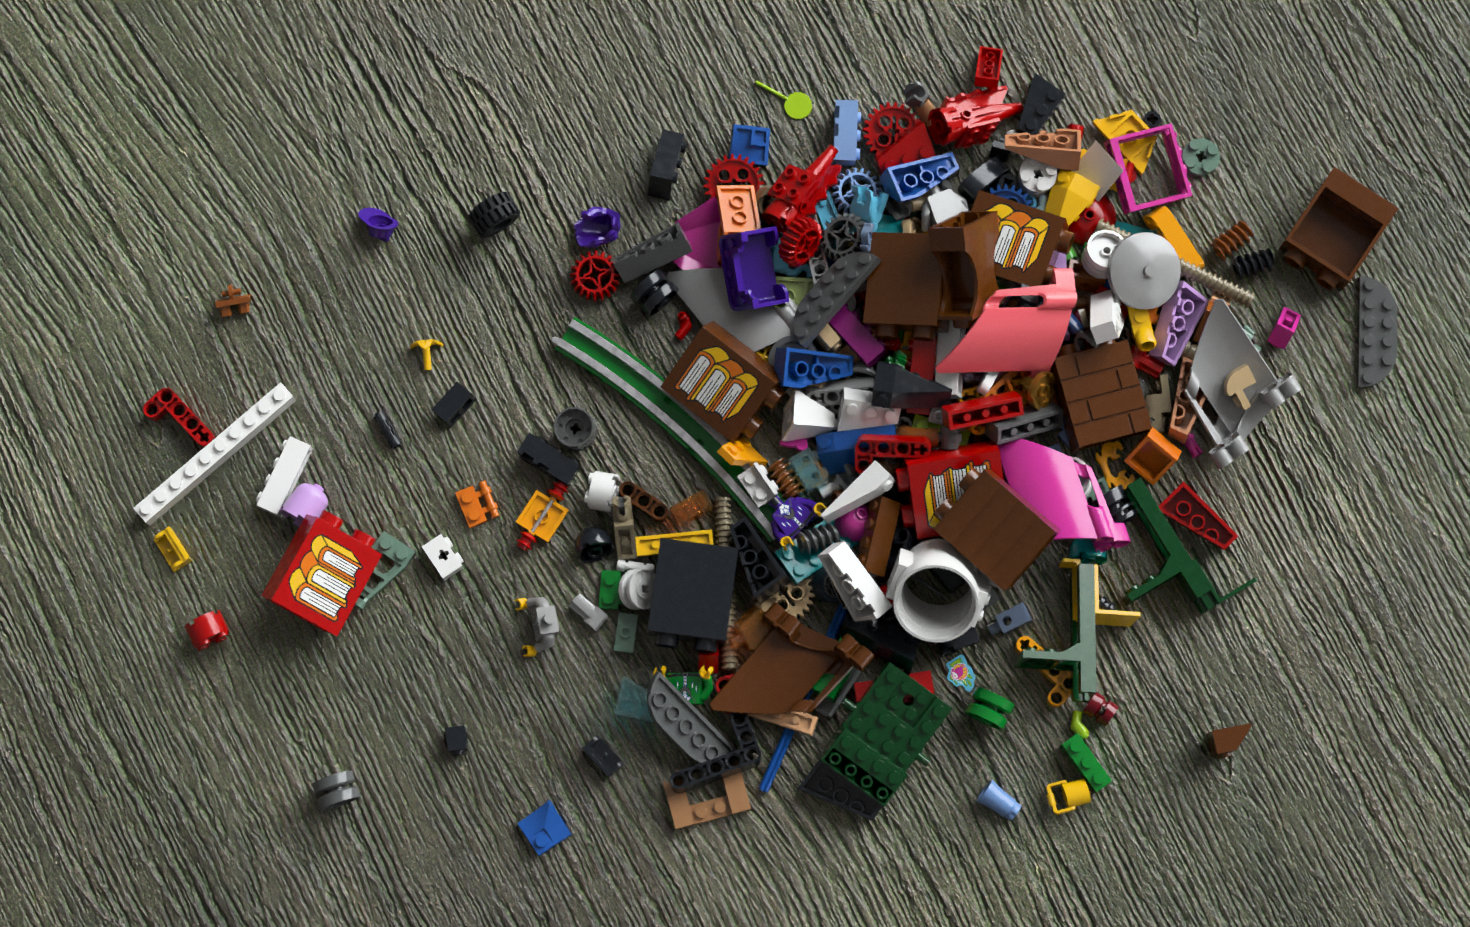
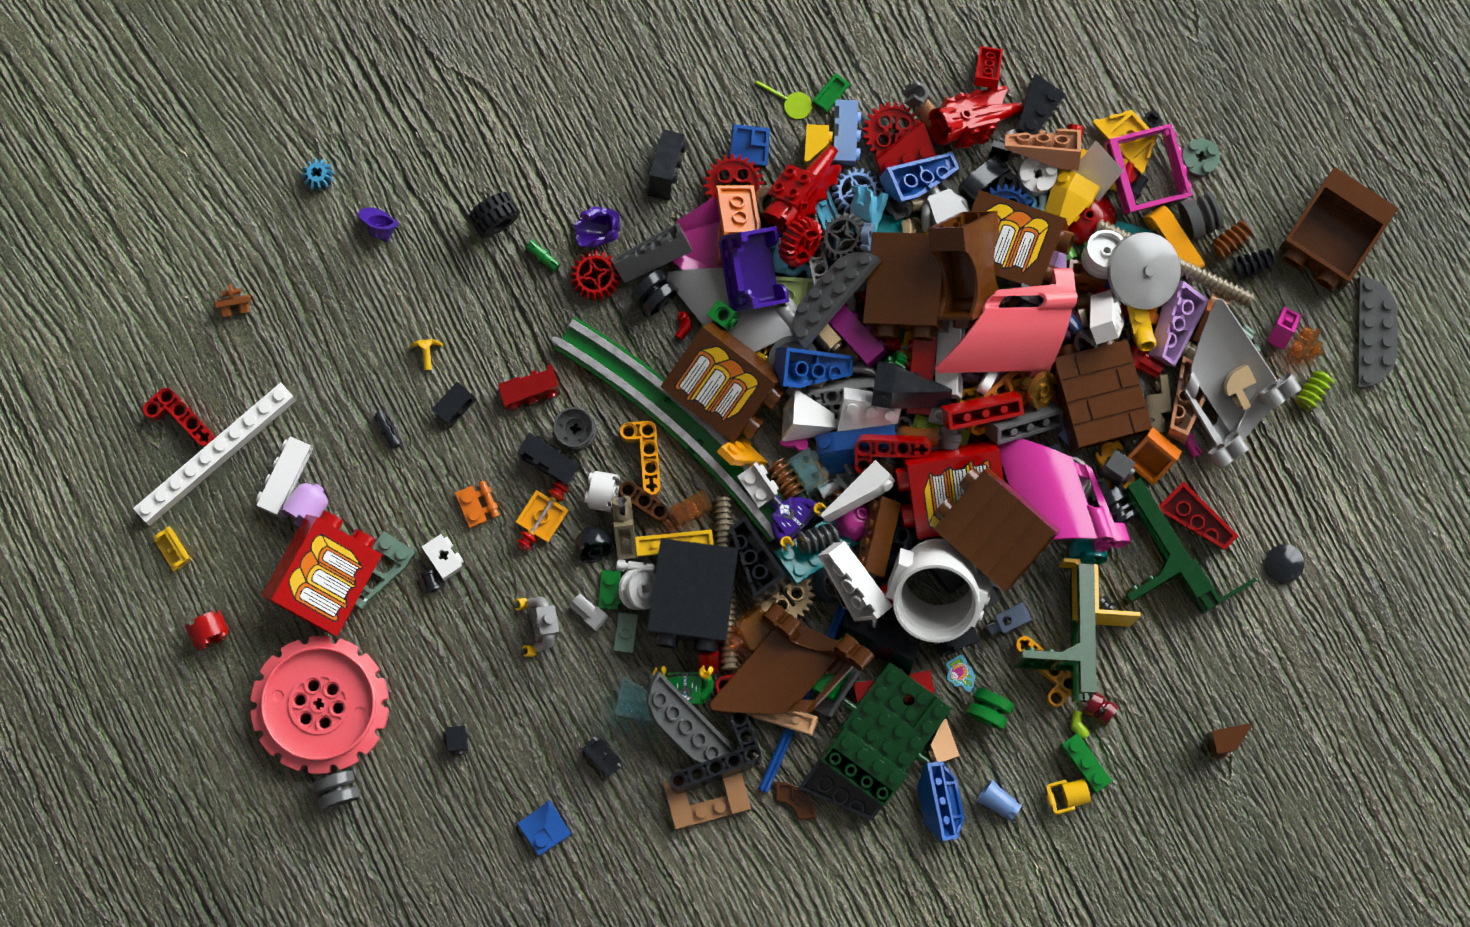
(291, 677): none -> coral piece
(321, 168): none -> dark azure gear
(431, 581): none -> black bush
(529, 389): none -> red wedge
(542, 255): none -> green pin
(646, 459): none -> light orange beam
(716, 312): none -> green brick
(797, 799): none -> reddish brown tile
(816, 141): none -> yellow slope
(831, 92): none -> green tile
(940, 801): none -> blue wedge
(943, 745): none -> light nougat slope
(1118, 469): none -> dark grey brick
(1138, 185): none -> black pin
(1201, 215): none -> dark grey wheel
(1284, 563): none -> black dish
(1301, 350): none -> clear orange hips
(1312, 390): none -> lime piece

